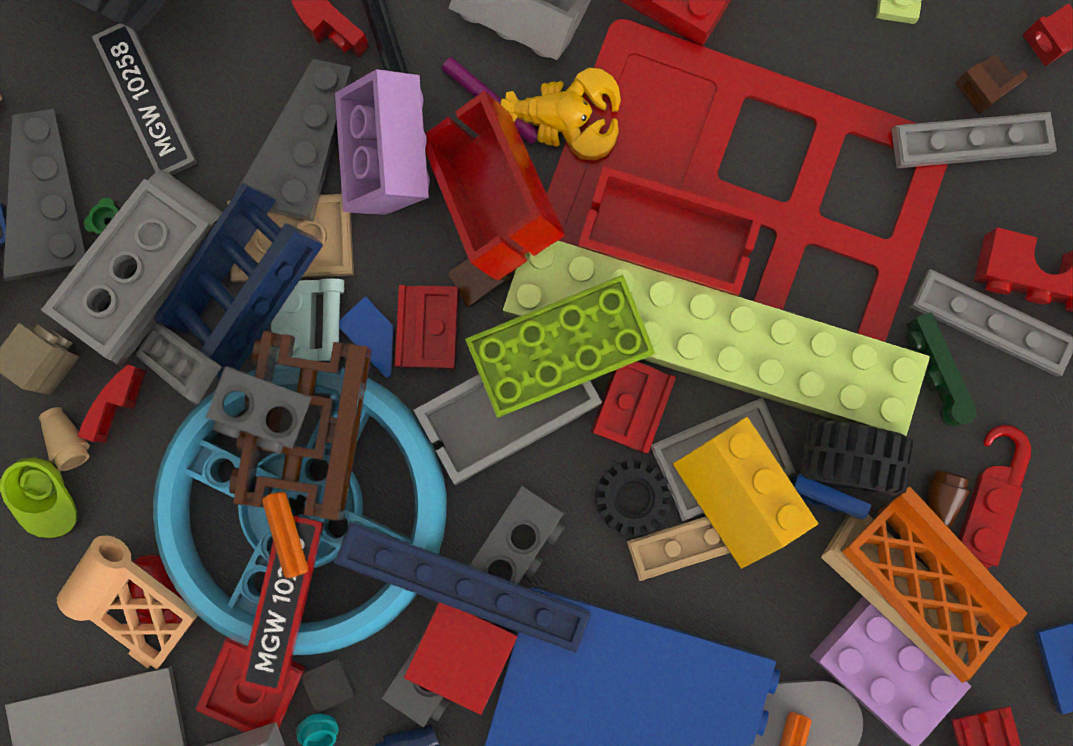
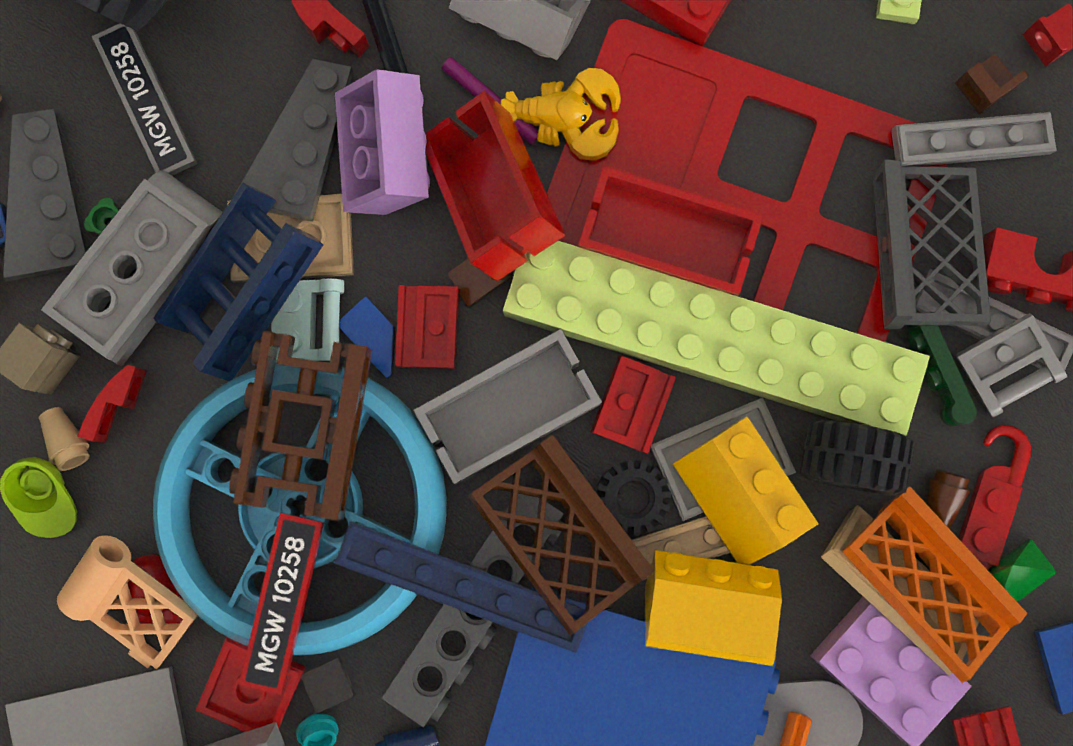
(178, 362): light grey tile -> none
(262, 398): dark grey brick -> none
(285, 534): orange axle -> none
(461, 657): red tile -> none
(560, 346): lime tile -> none
(593, 521): none -> reddish brown fence
(712, 608): none -> yellow slope
(829, 498): blue tile -> none
(895, 242): none -> dark grey fence
(1005, 354): none -> light grey plate
(1023, 570): none -> green slope

